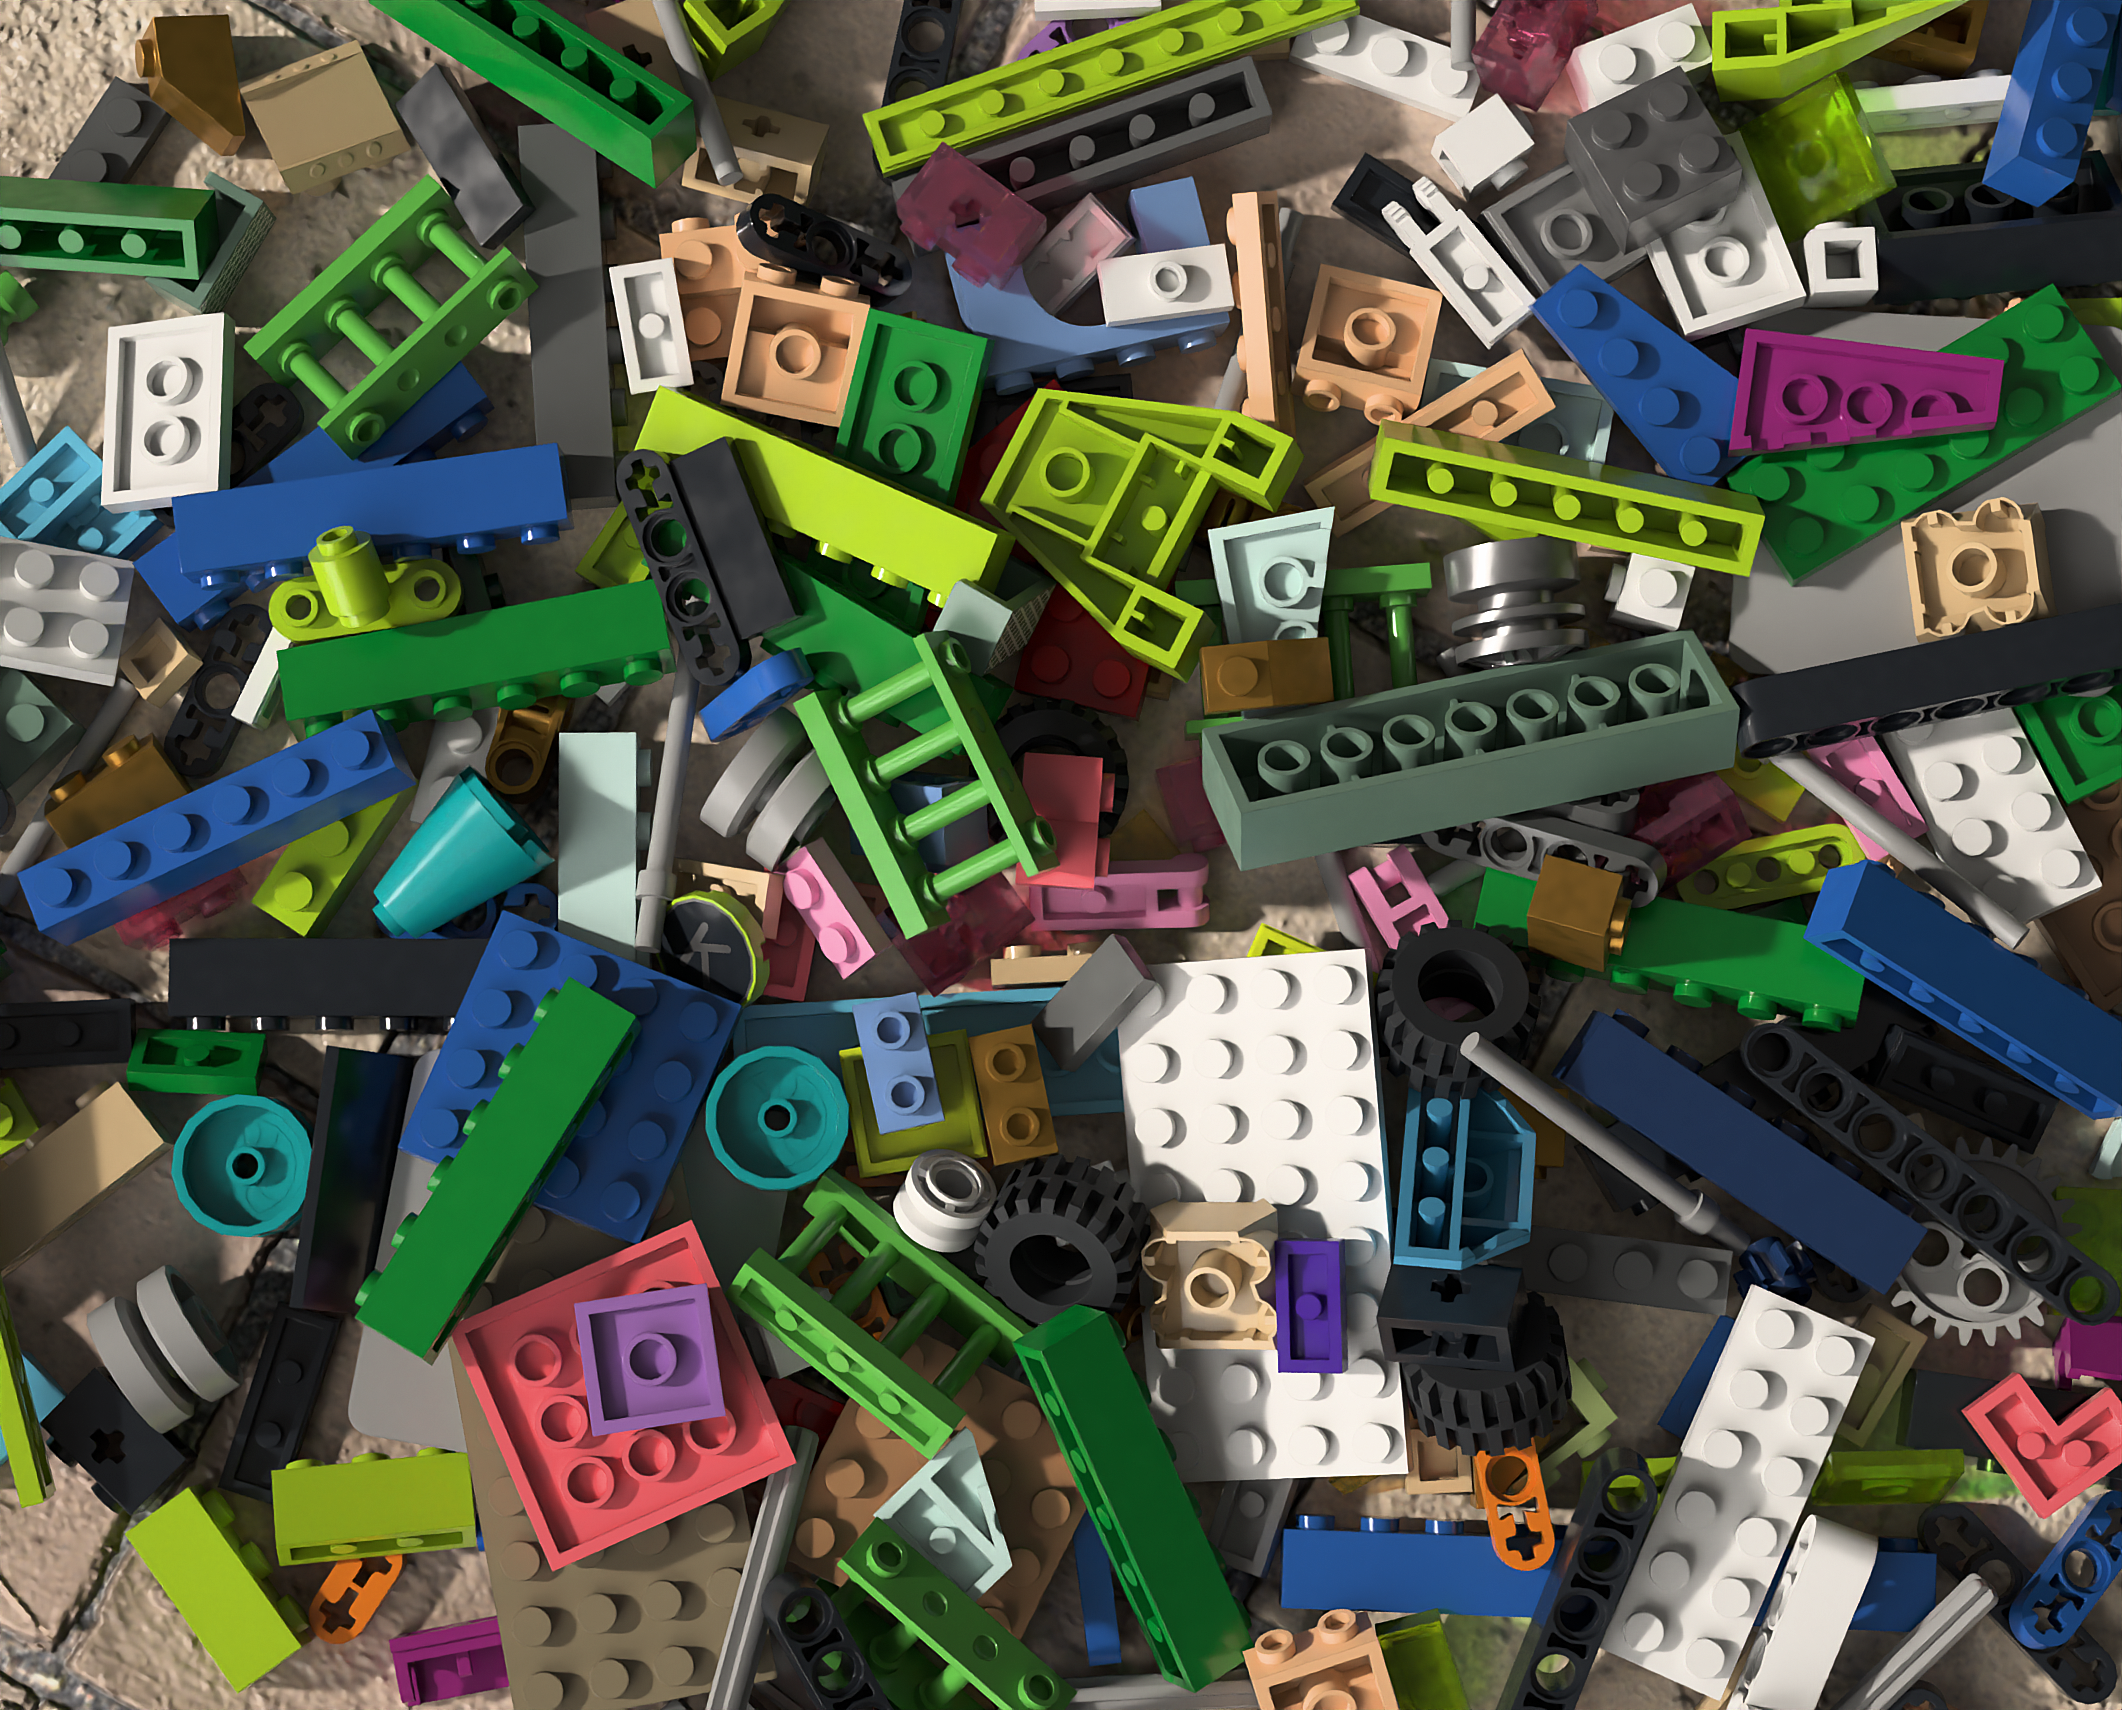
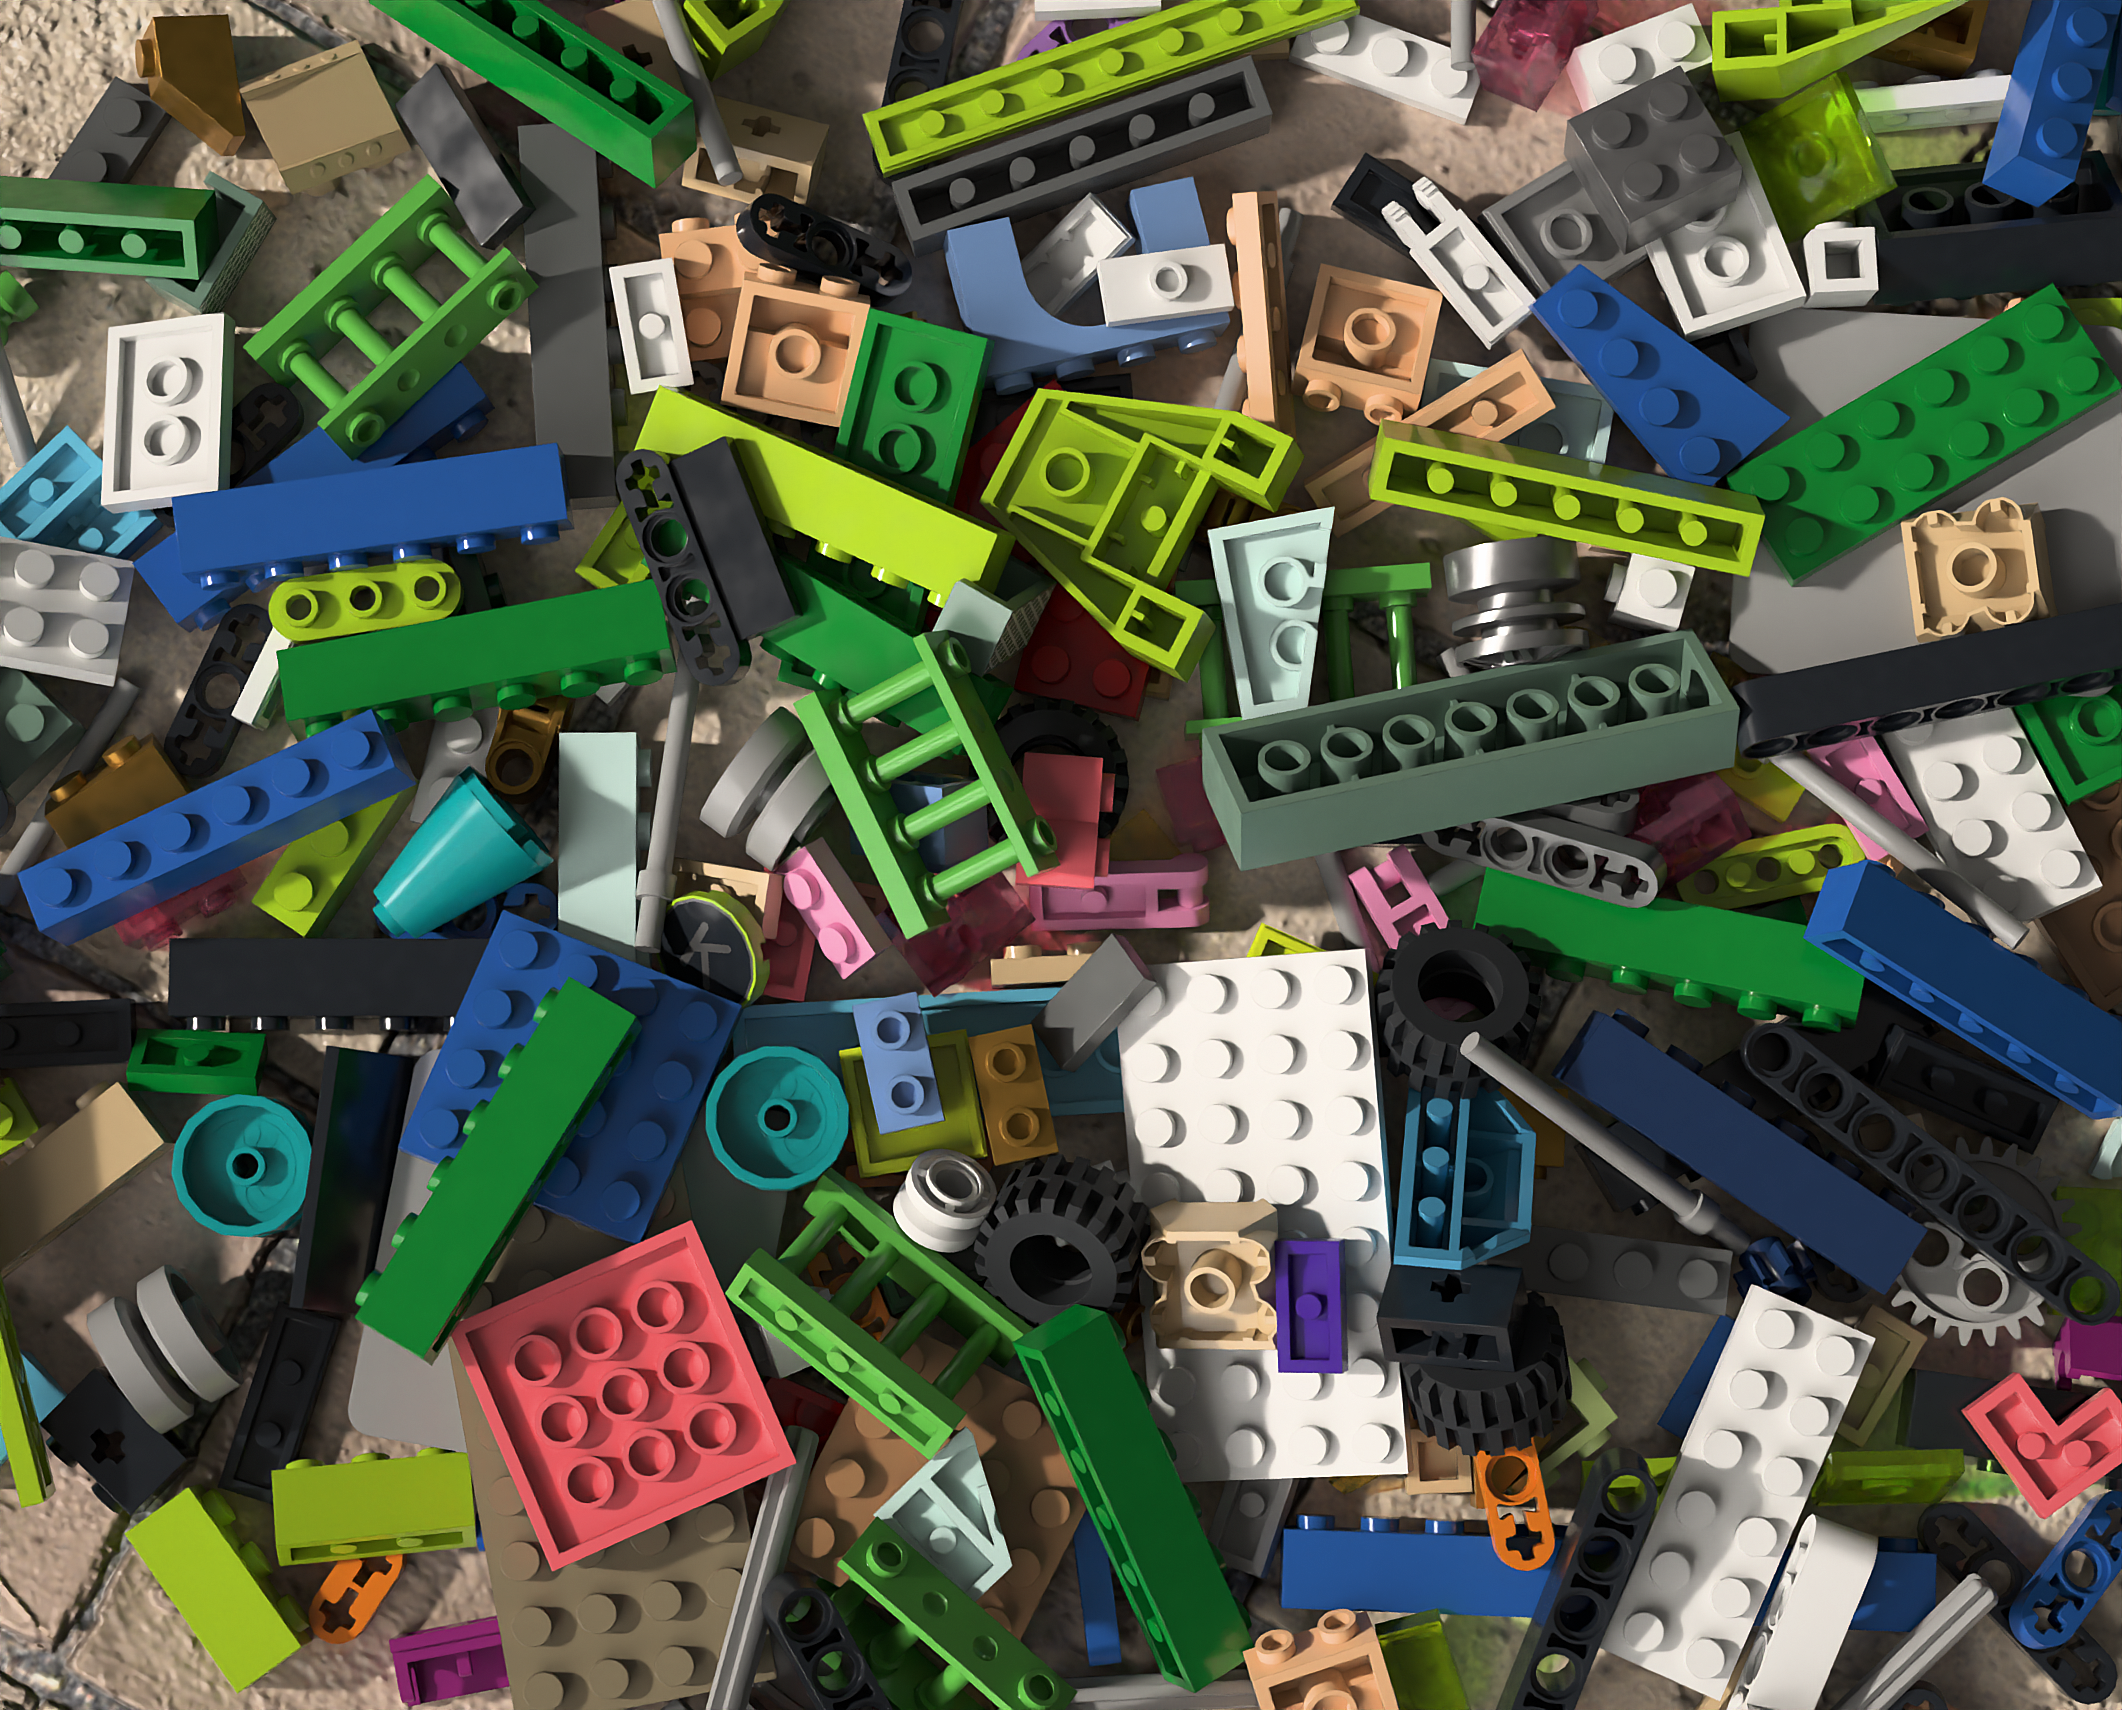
(159, 662): tan plate -> none
(350, 576): lime brick -> none
(649, 1359): medium lavender plate -> none
(756, 695): blue beam -> none
(956, 185): clear pink brick -> none
(1265, 674): pearl gold slope -> none
(1485, 147): white brick -> none
(1578, 914): pearl gold brick -> none
(1844, 392): magenta wing -> none

